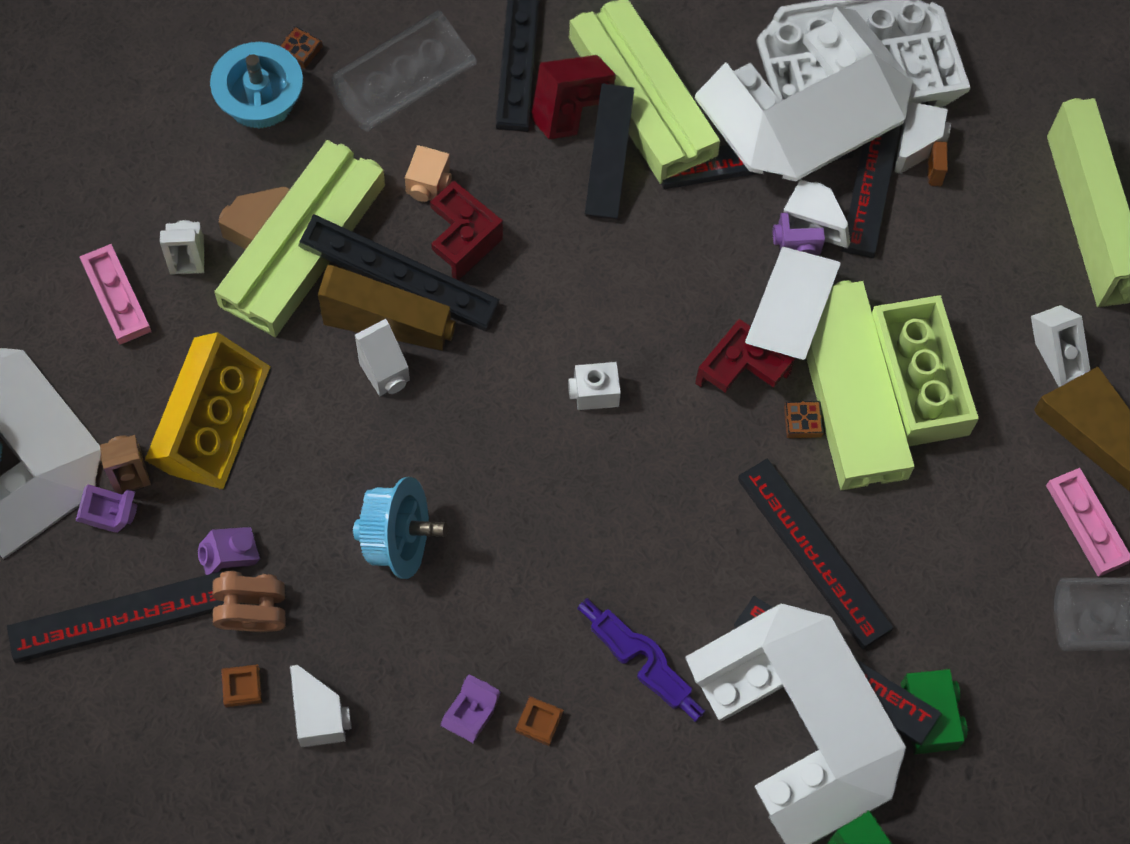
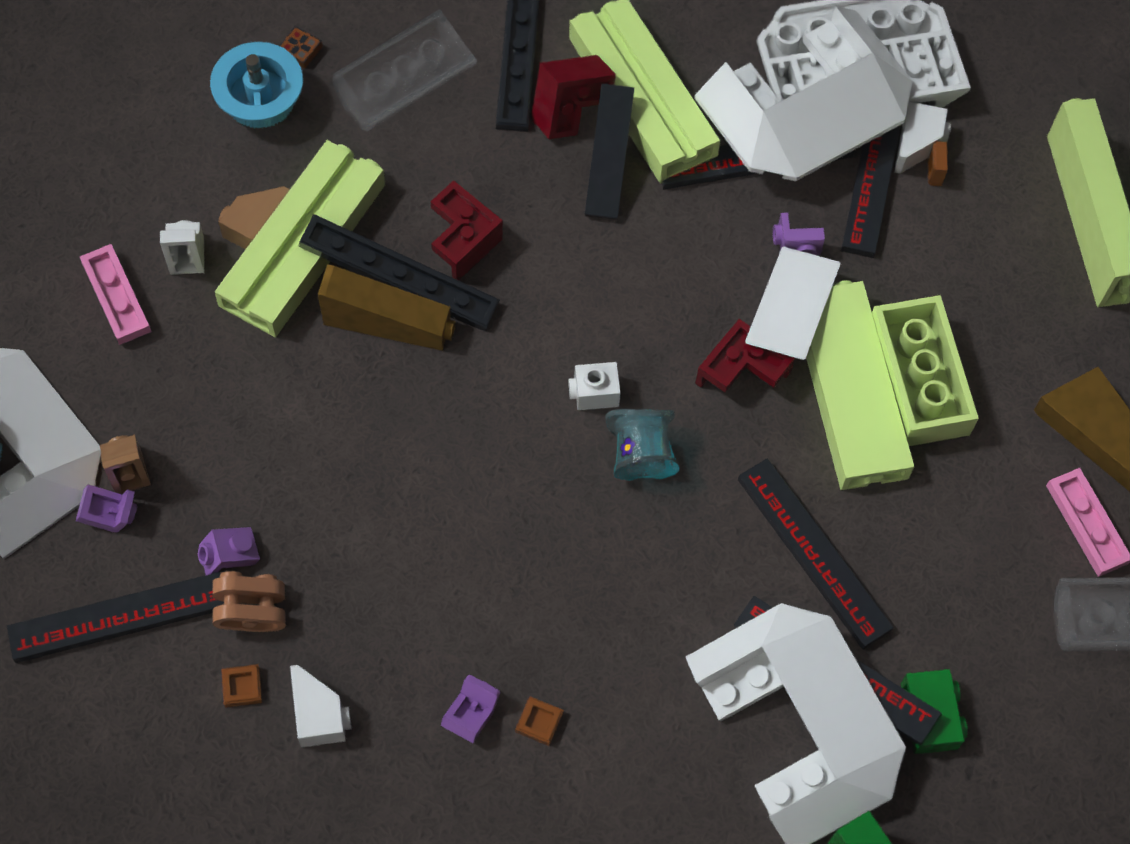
(208, 411): yellow slope -> none
(382, 358): white slope -> none
(396, 527): medium azure piece -> none
(427, 174): light nougat brick -> none
(642, 443): none -> clear light blue hat
(655, 672): dark purple piece -> none
(803, 419): tile -> none
(816, 207): white slope -> none
(1062, 343): white slope -> none

